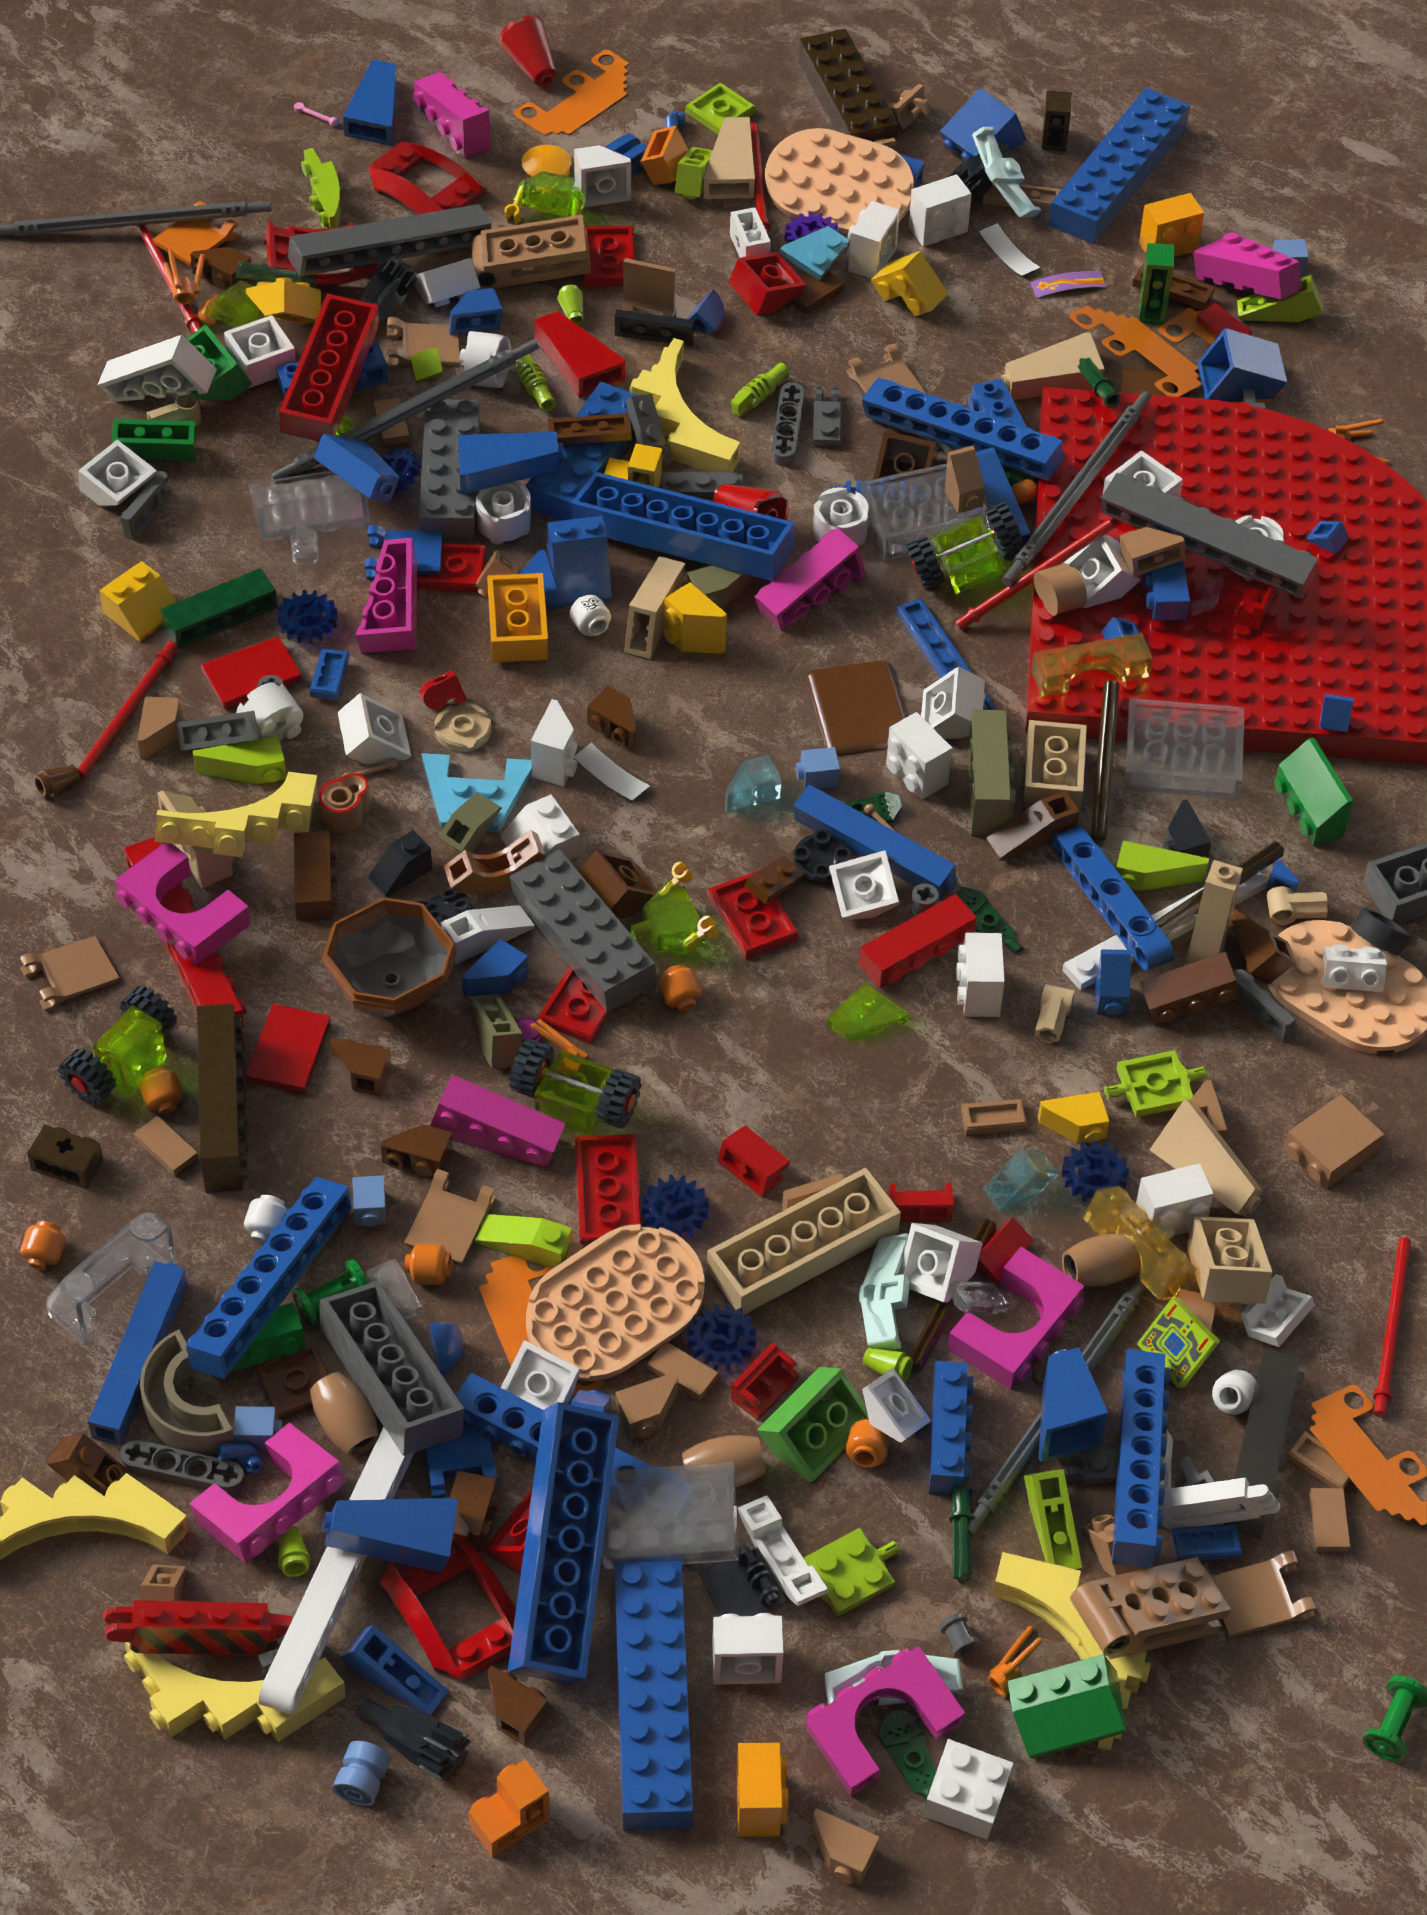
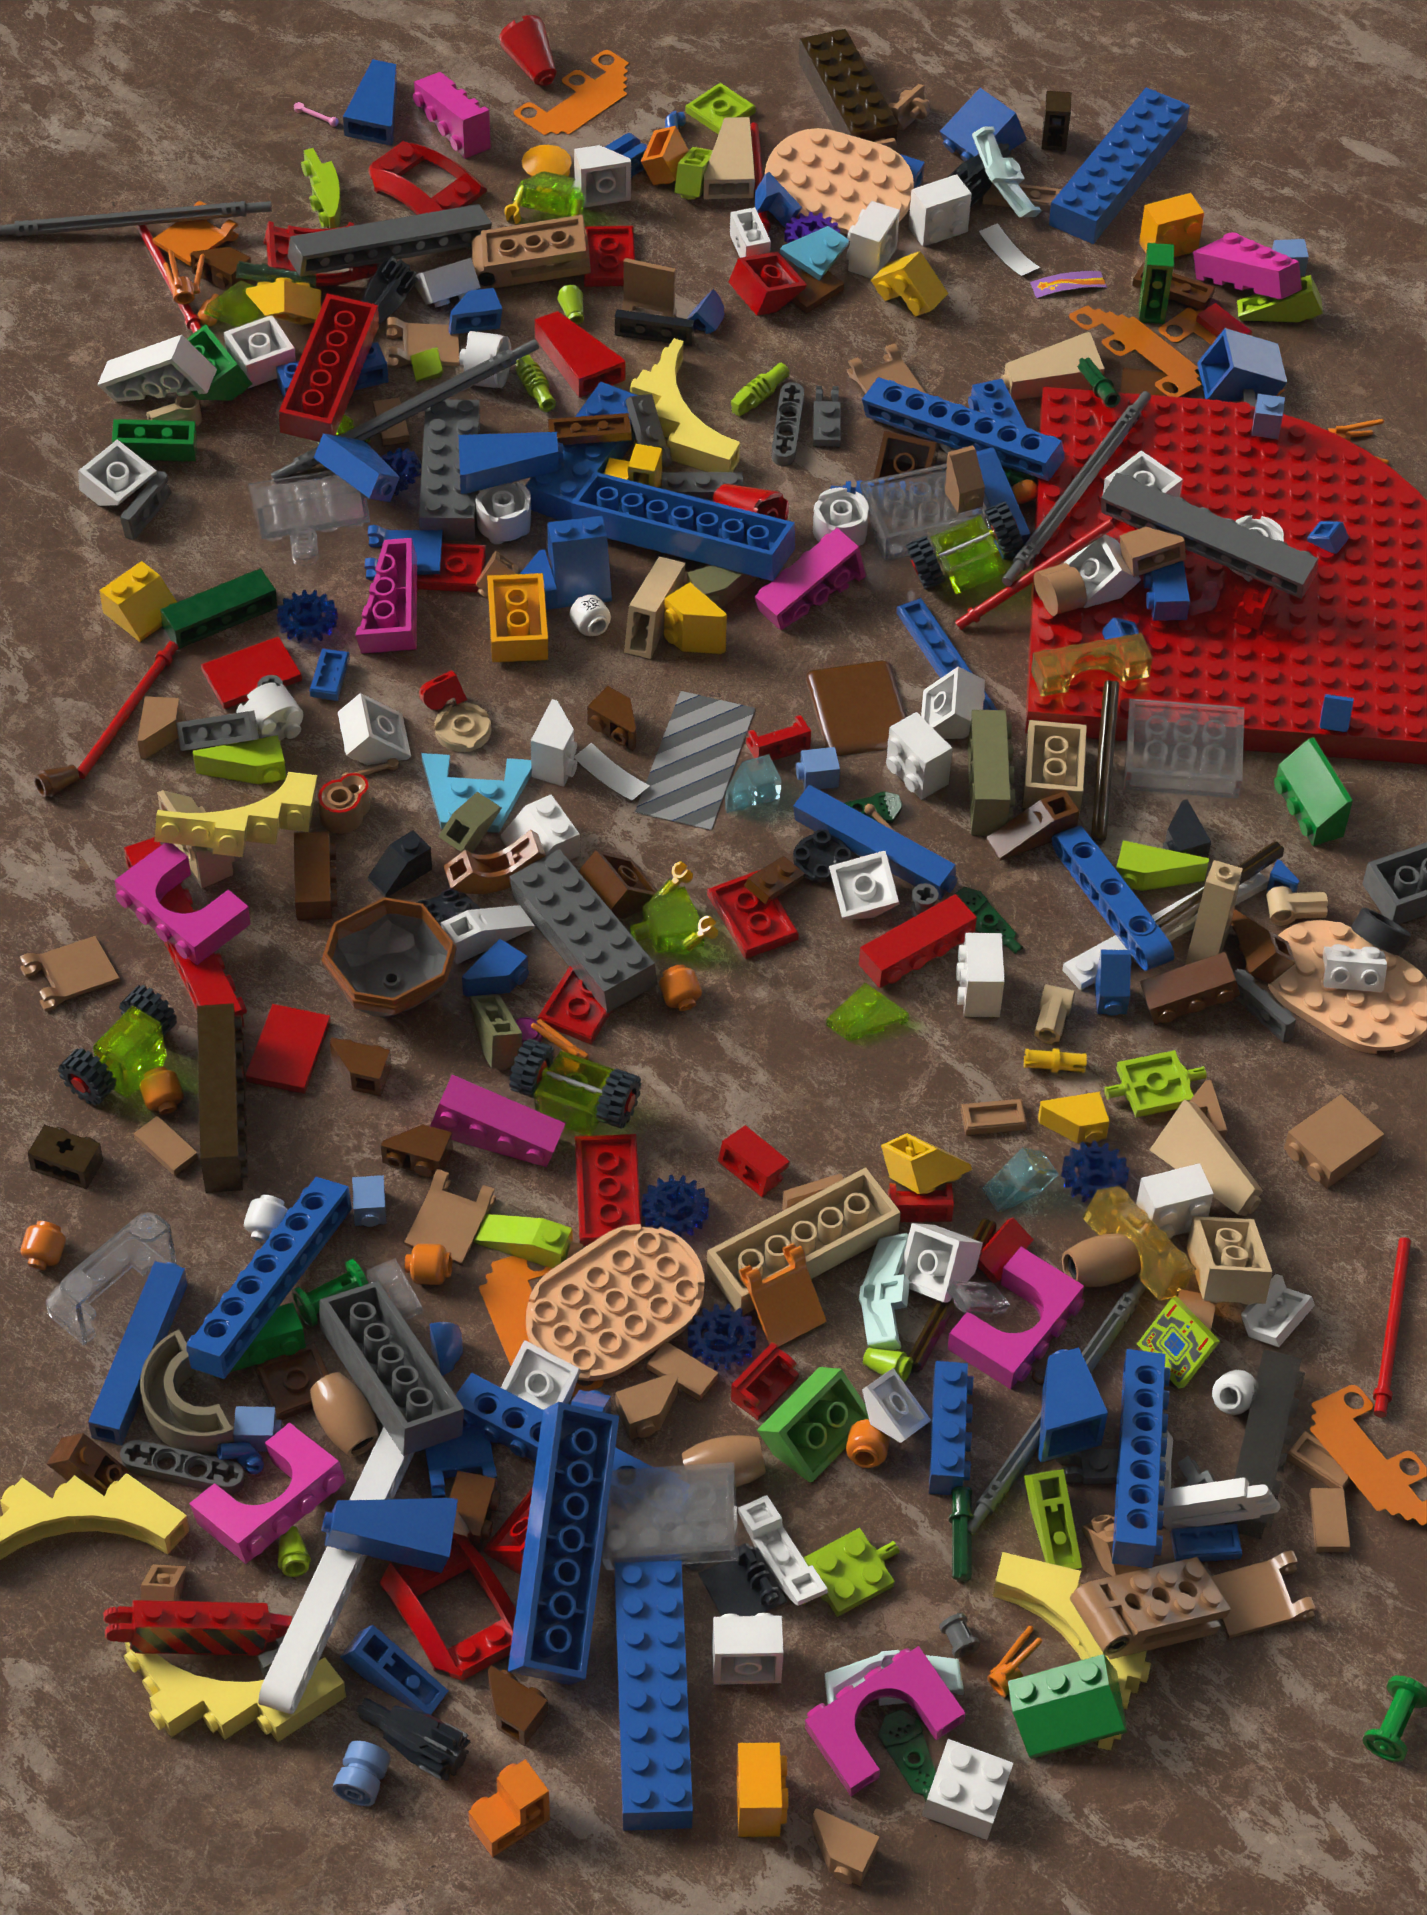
(695, 760): none -> sticker
(774, 197): none -> blue slope
(781, 742): none -> red hinge
(785, 1299): none -> orange flag
(921, 1164): none -> yellow slope
(1055, 1060): none -> yellow pin
(1268, 416): none -> brick

